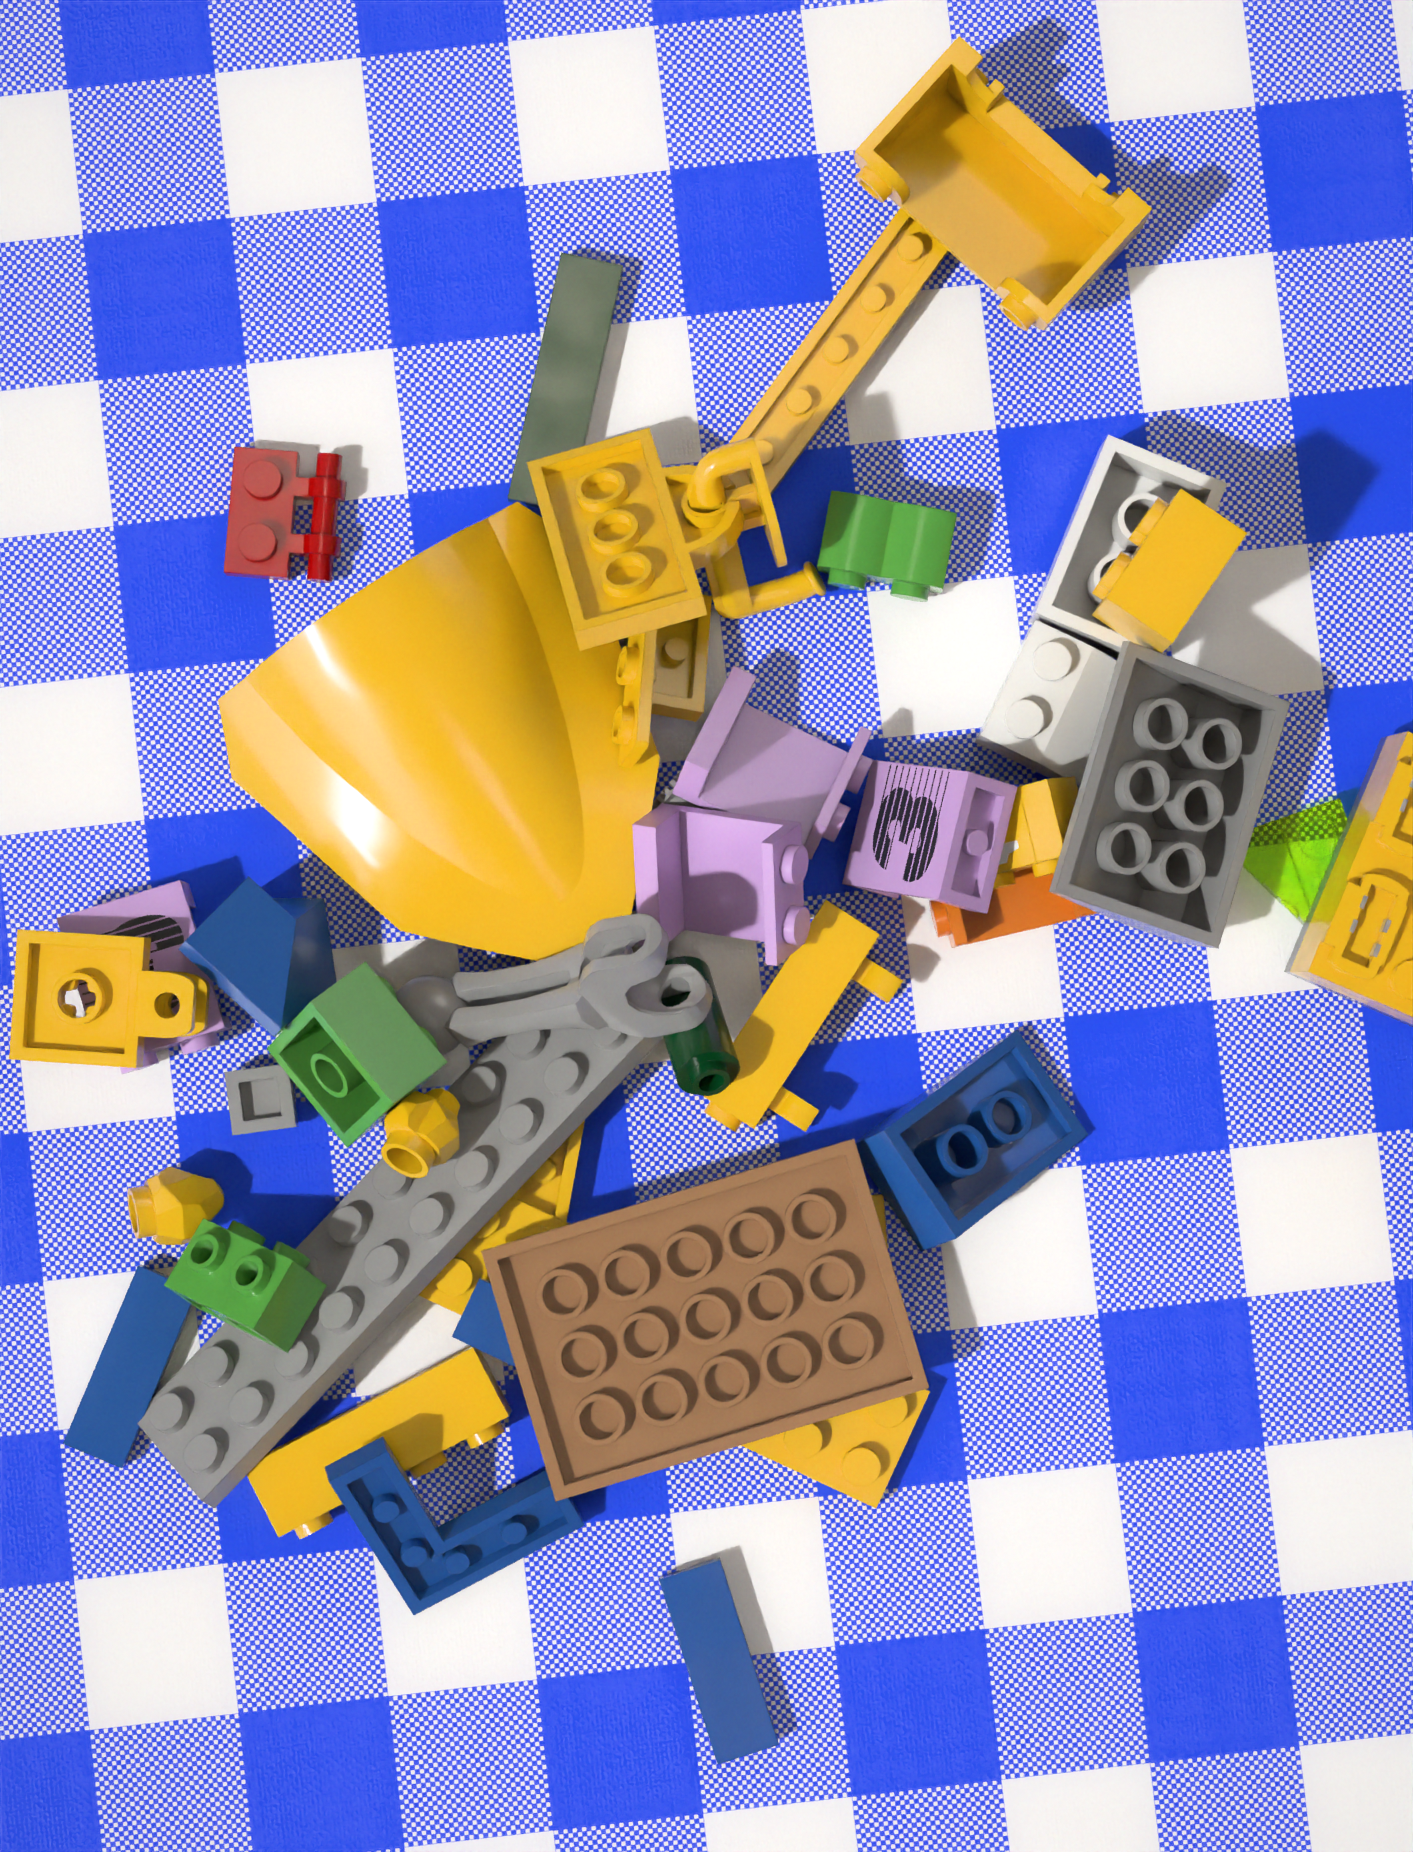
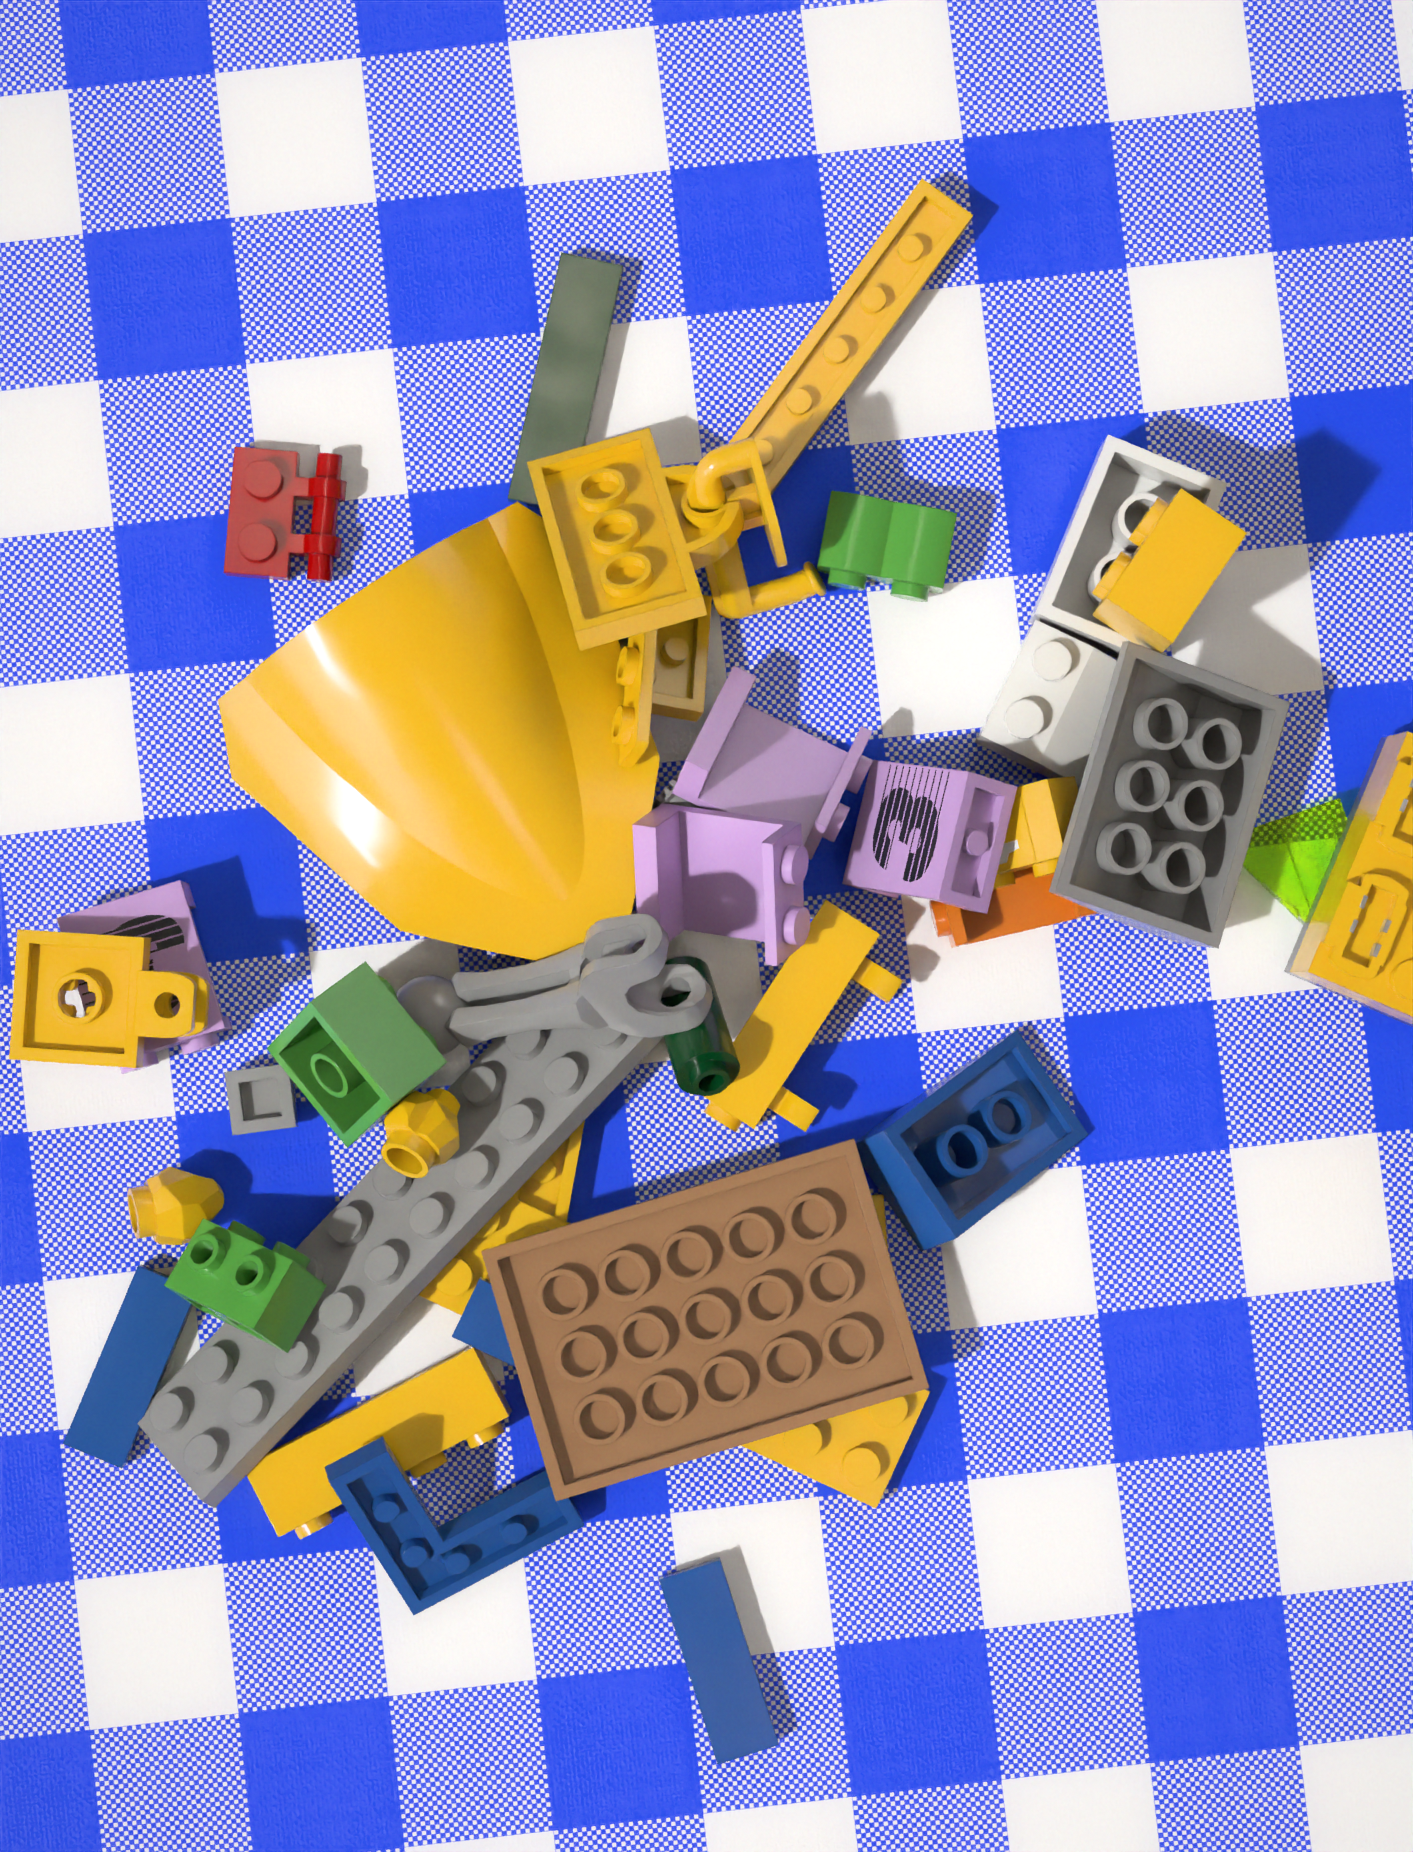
(266, 953): blue slope -> none
(997, 190): yellow windscreen -> none

